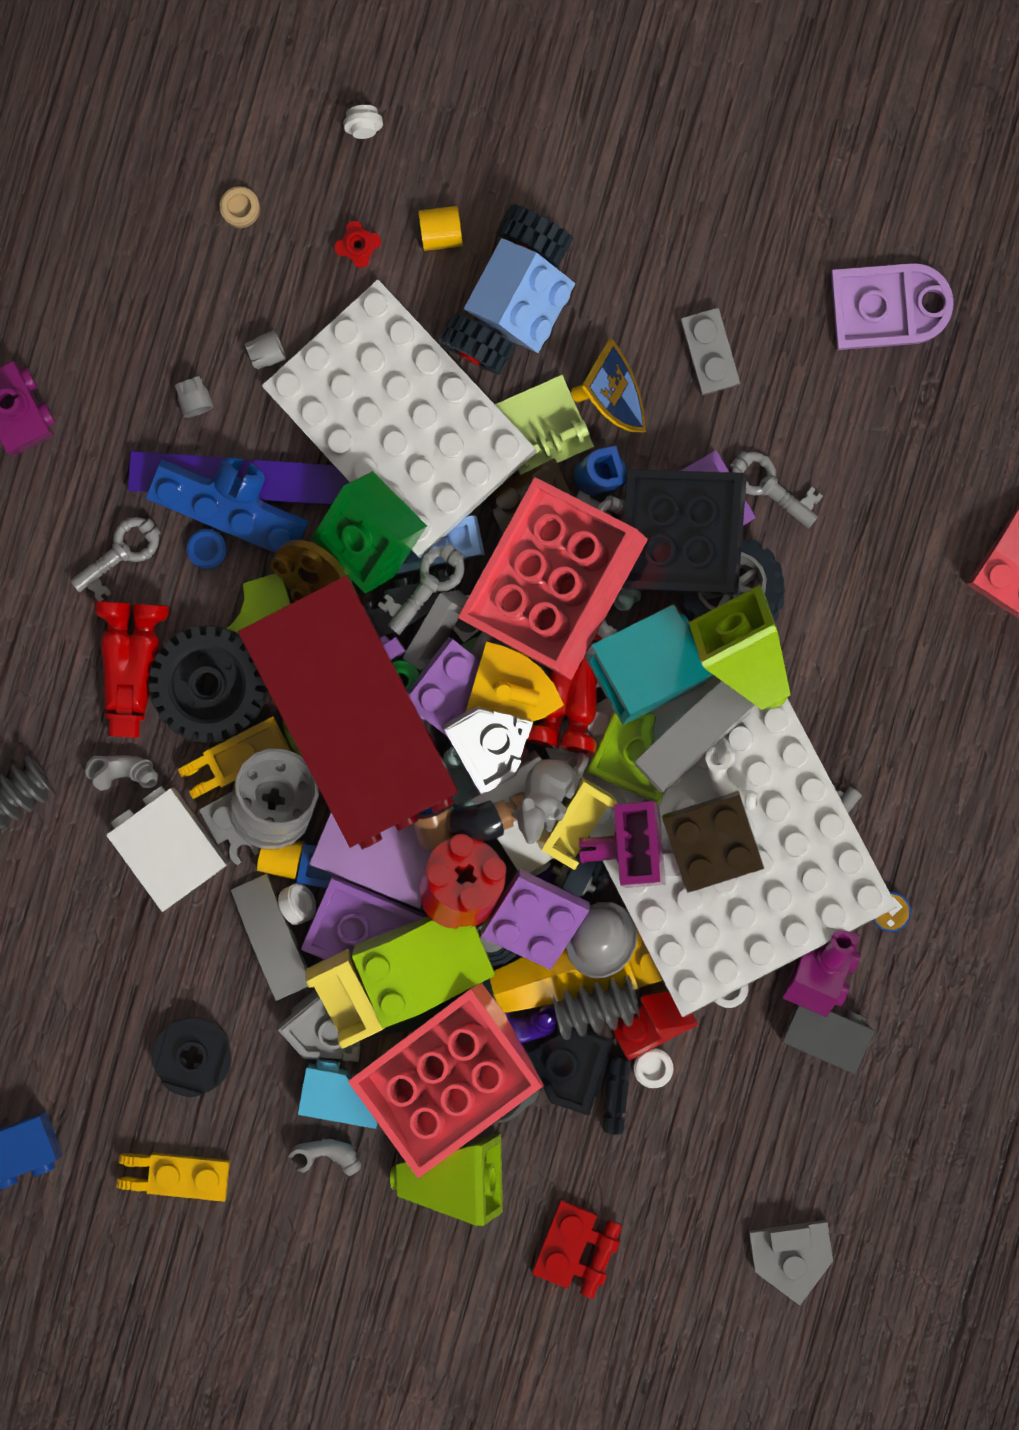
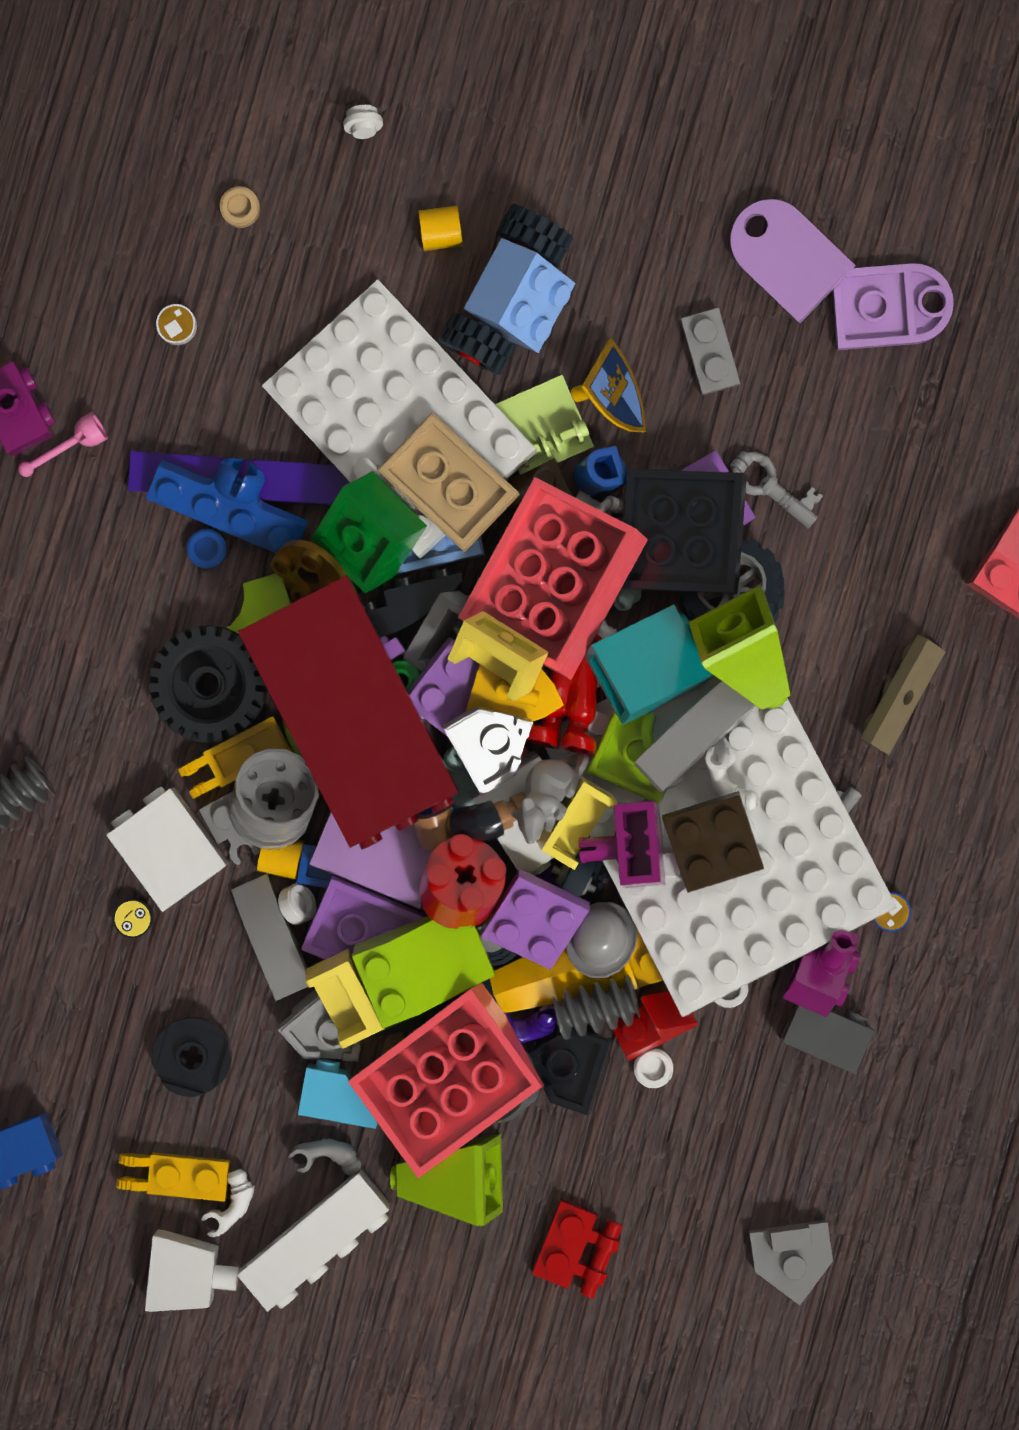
(87, 432): none -> bright pink hinge
(107, 768): light grey piece -> none
(120, 552): light grey piece -> none
(128, 662): red piece -> none
(133, 918): none -> light yellow tile
(176, 324): none -> tile
(185, 1273): none -> white torso
(193, 397): light grey hose -> none
(241, 1195): none -> white piece
(265, 350): light grey hose -> none
(314, 1240): none -> white brick
(361, 255): red plate -> none
(428, 585): light grey piece -> none
(448, 482): none -> tan tile
(500, 651): none -> light yellow panel
(616, 1095): black axle -> none
(790, 258): none -> lavender tile
(902, 694): none -> dark tan tile

